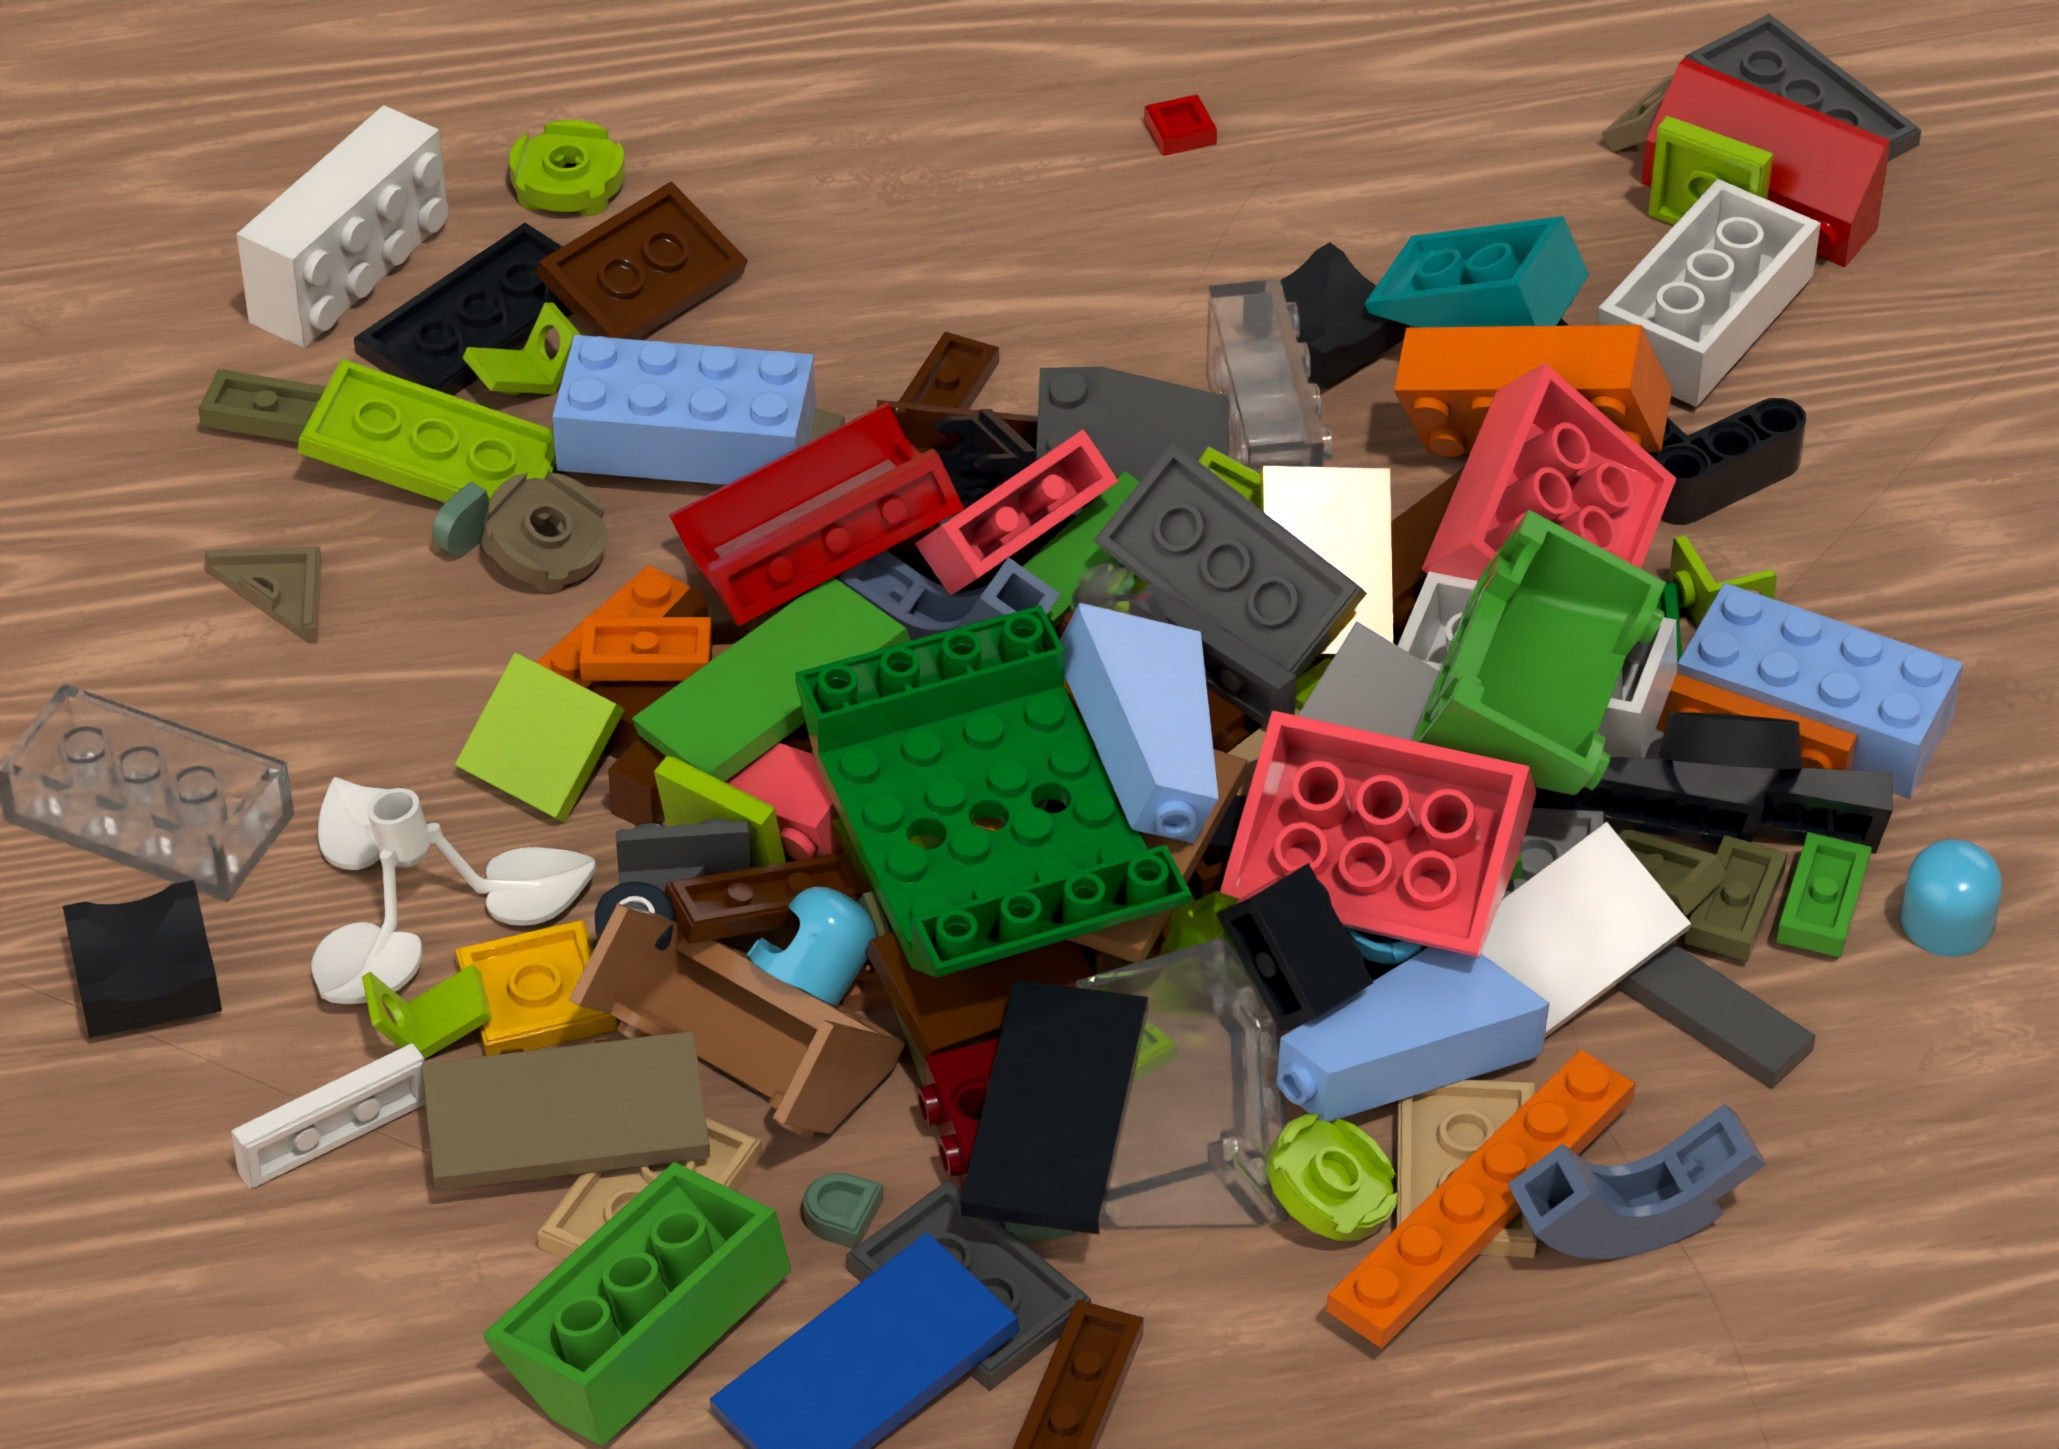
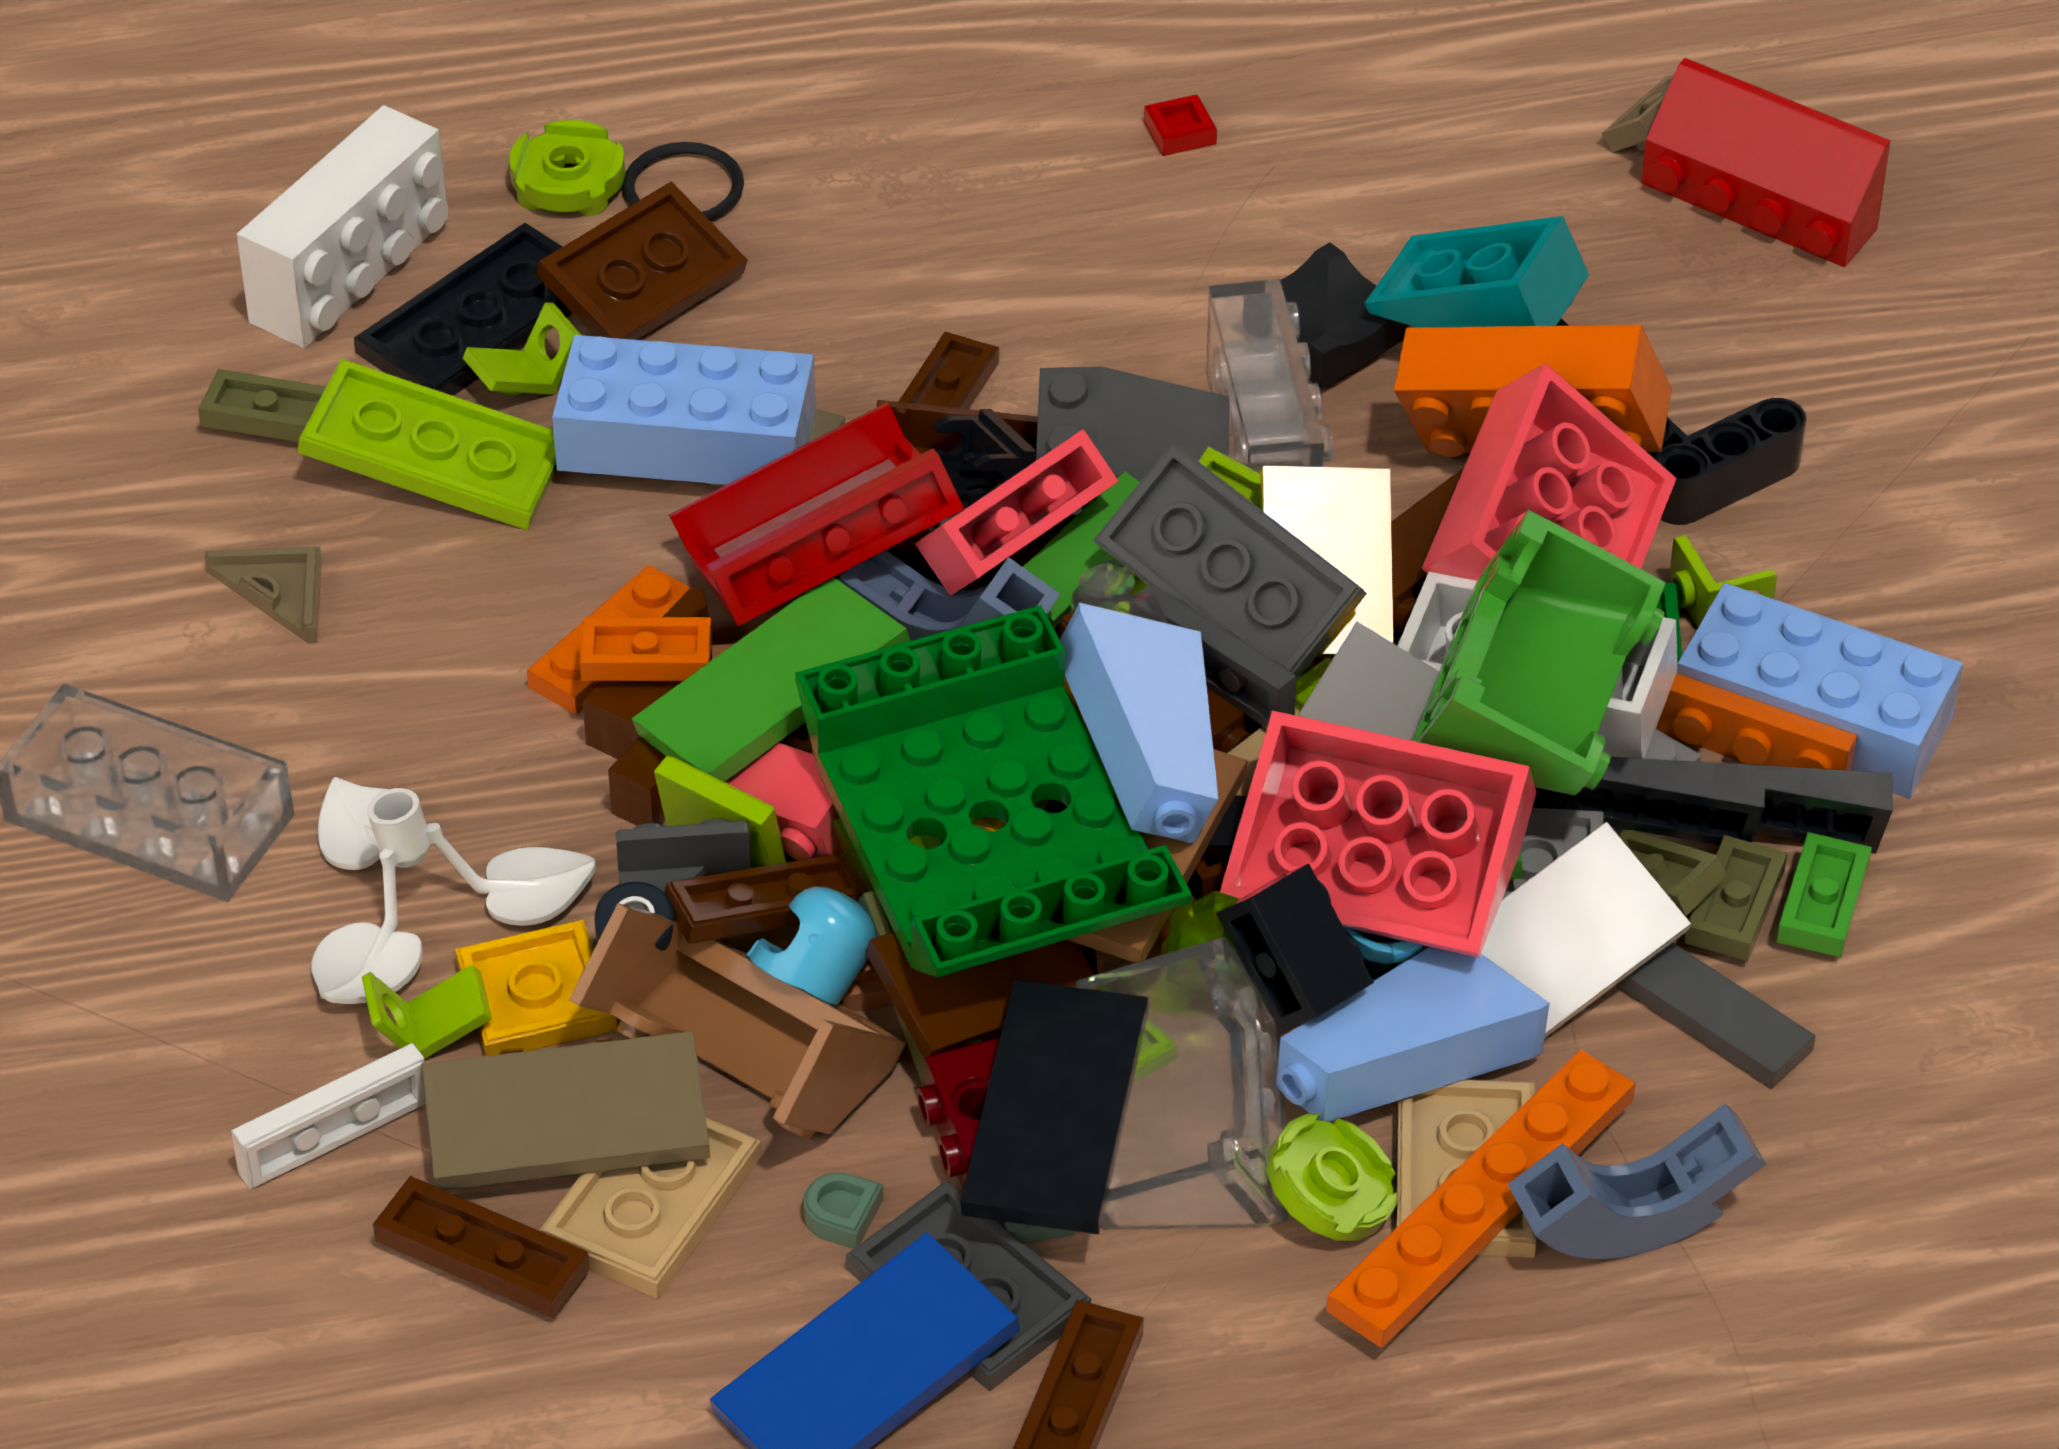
(142, 960): black brick -> none
(461, 521): sand green tile -> none
(481, 1246): none -> reddish brown plate
(539, 737): lime tile -> none
(540, 559): dark tan plate -> none
(640, 1301): bright green slope -> none
(690, 148): none -> black tyre
(1692, 159): lime tile -> none
(1715, 285): white brick -> none
(1731, 740): black tyre -> none
(1788, 66): dark grey tile -> none
(1951, 898): medium azure helmet -> none

